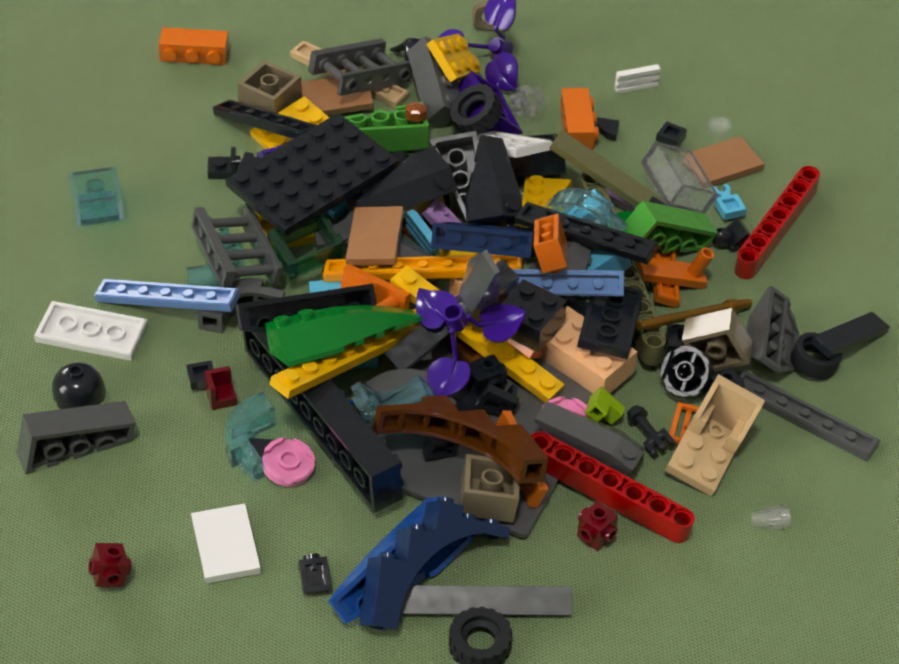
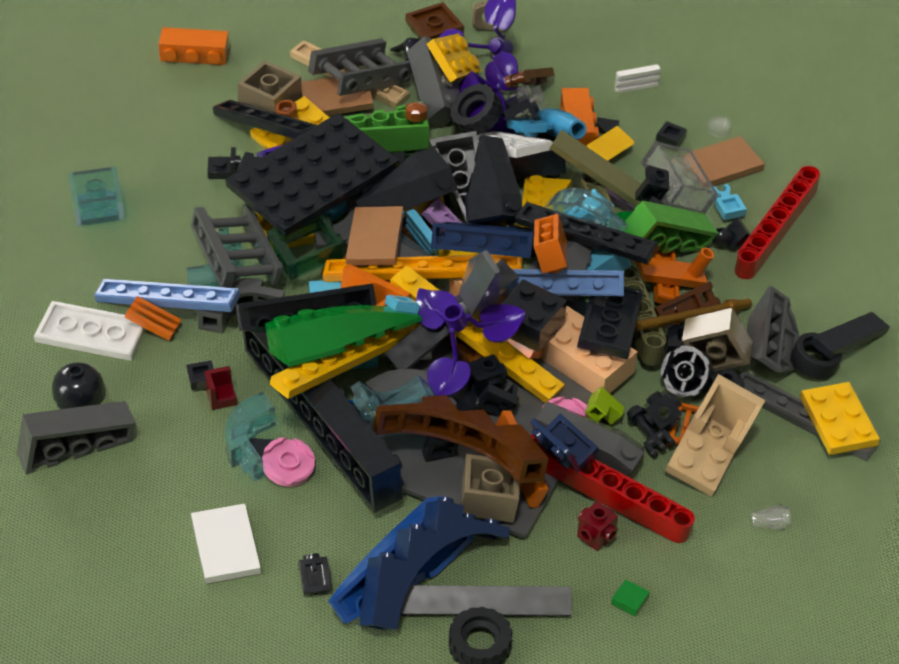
(109, 565): dark red brick -> none
(154, 316): none -> orange tile
(287, 108): none -> dark orange tile
(402, 304): none -> medium azure tile
(433, 21): none -> reddish brown plate
(517, 105): none -> black bracket
(529, 76): none -> reddish brown plate
(550, 123): none -> dark azure plate
(566, 442): none -> dark blue bracket
(611, 143): none -> yellow slope
(630, 597): none -> green tile
(654, 185): none -> black bracket
(658, 400): none -> black brick
(688, 301): none -> reddish brown plate
(839, 418): none -> yellow plate

